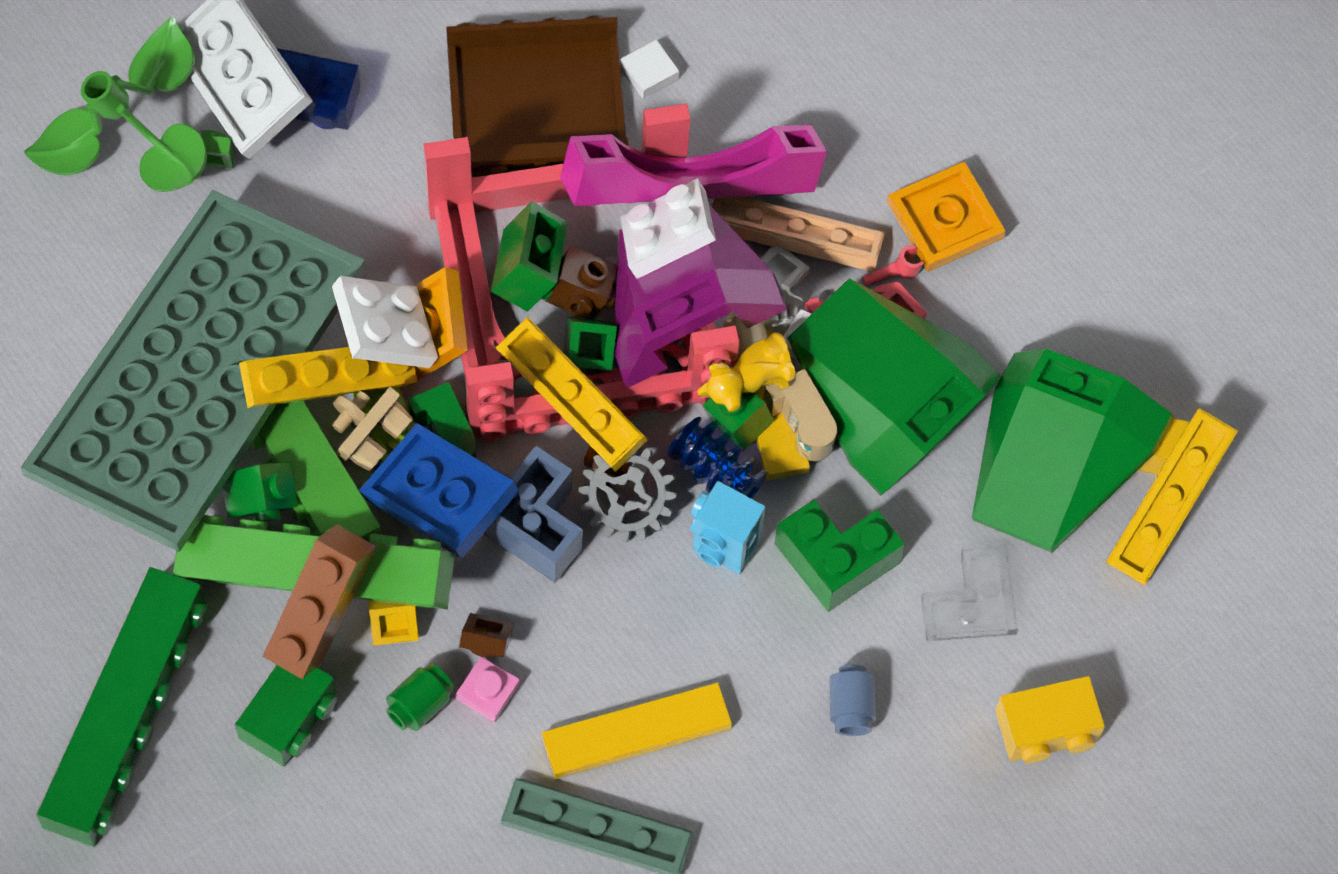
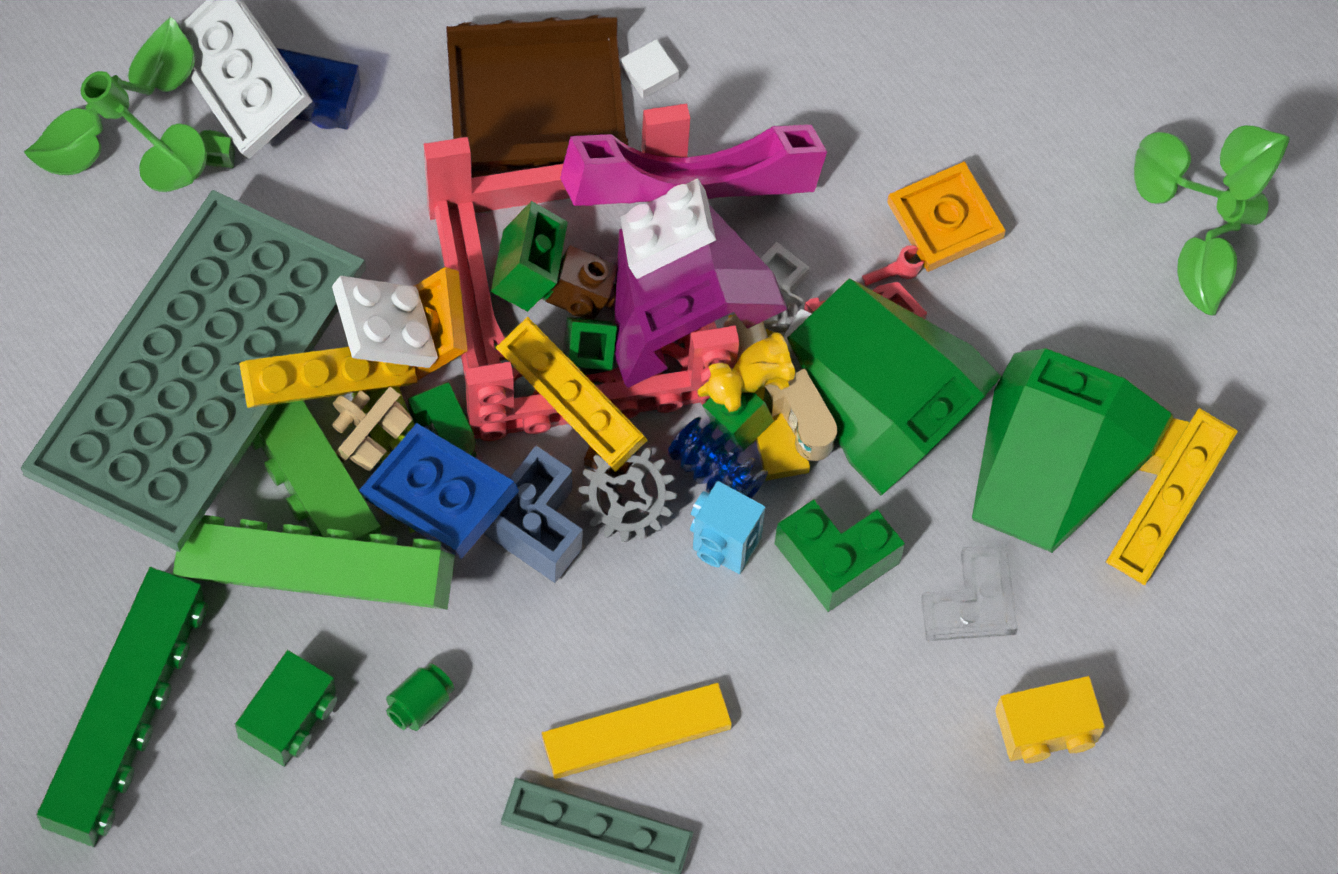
(260, 491): green brick -> none
(319, 601): brick -> none
(392, 623): yellow tile -> none
(486, 635): reddish brown plate -> none
(488, 689): bright pink plate -> none
(801, 232): light nougat tile -> none
(852, 700): sand blue brick -> none
(1249, 160): none -> bright green plant

